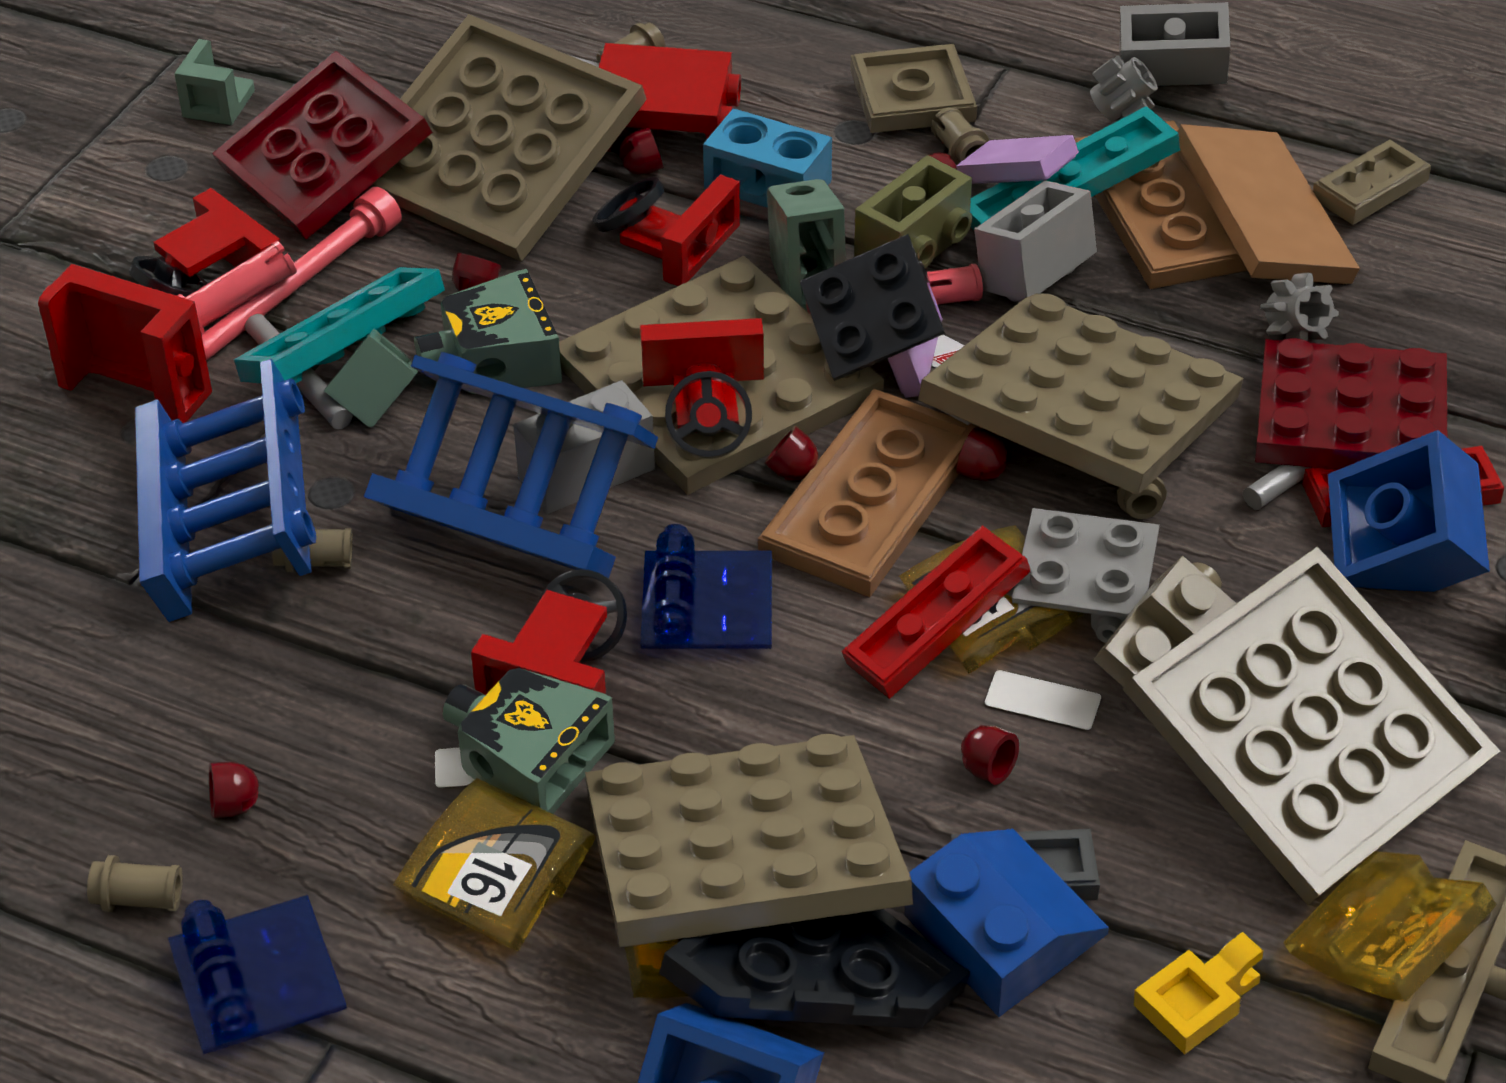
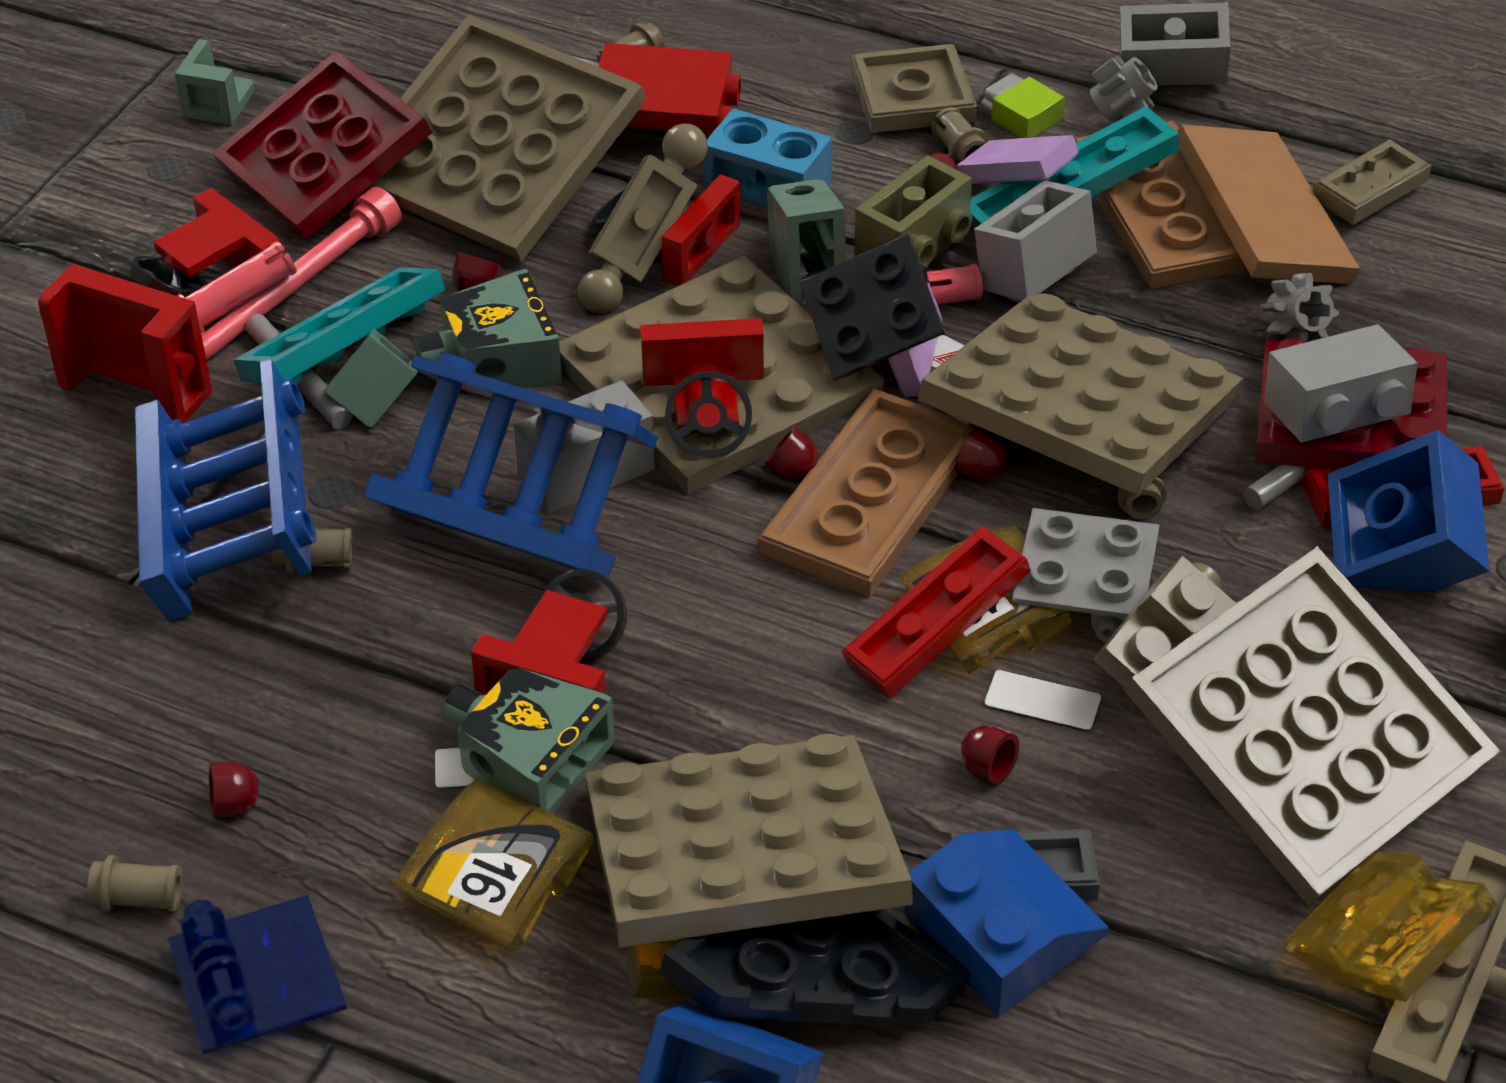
(640, 153): dark red hinge -> none
(641, 218): none -> dark tan plate
(705, 596): clear blue hinge -> none
(1022, 105): none -> lime piece
(1198, 998): yellow plate -> none
(1340, 383): none -> light grey brick

